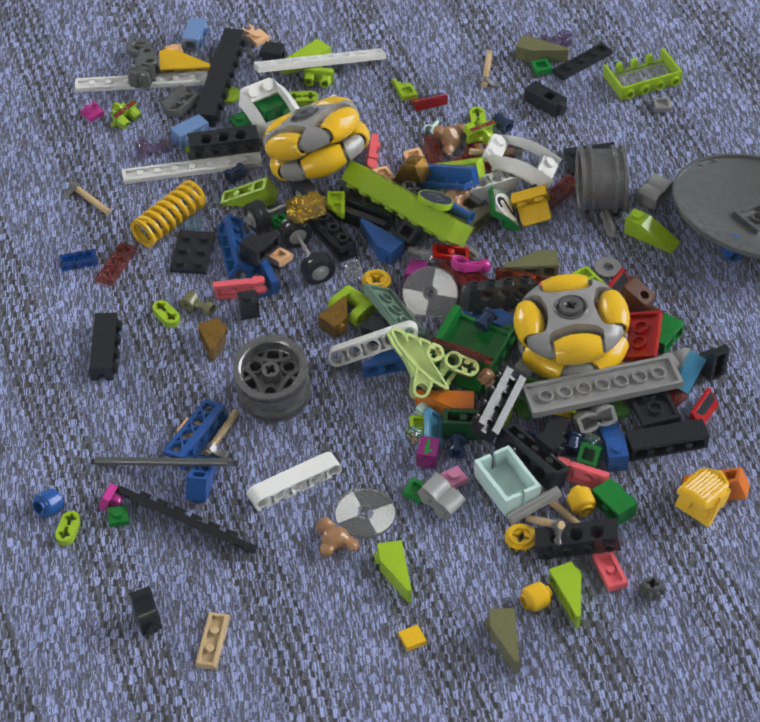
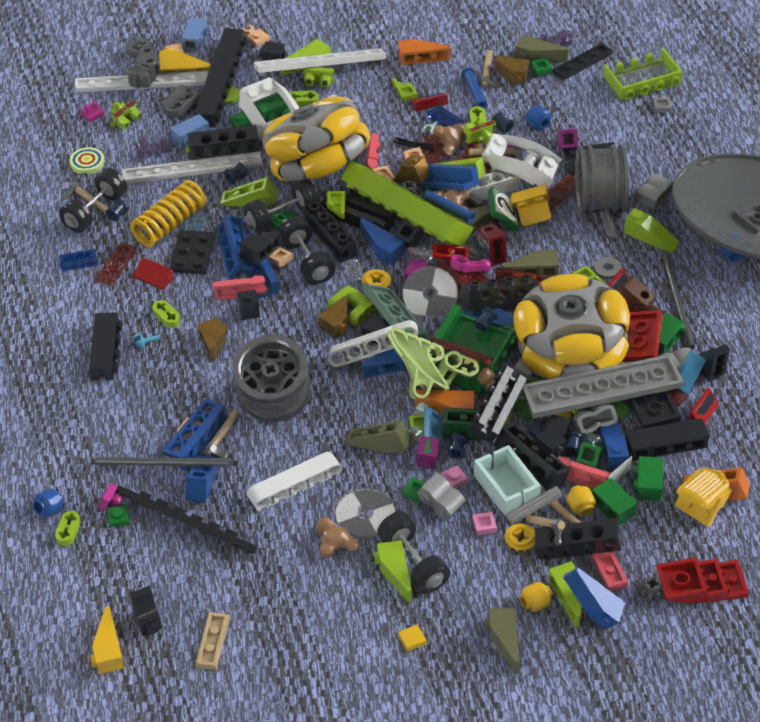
(77, 215): none -> black axle
(87, 160): none -> yellowish green tile
(106, 648): none -> yellow slope
(117, 210): none -> dark blue bush
(140, 341): none -> medium azure hand
(153, 273): none -> red slope
(190, 302): olive leg -> none
(306, 207): clear yellow brick -> none
(383, 437): none -> olive slope
(405, 142): none -> black piece
(420, 51): none -> orange slope
(428, 573): none -> black axle
(436, 199): tile -> none
(443, 117): none -> clear blue tile
(468, 74): none -> blue pin
(484, 523): none -> bright pink plate
(491, 239): none -> dark red torso
(512, 69): none -> pearl gold slope
(531, 157): none -> white bush
(538, 117): none -> blue head
(545, 99): black brick -> none
(567, 138): none -> magenta brick
(596, 600): none -> blue slope
(621, 470): none -> white sticker
(649, 478): none -> green brick
(677, 299): none -> dark grey piece
(702, 581): none -> red slope

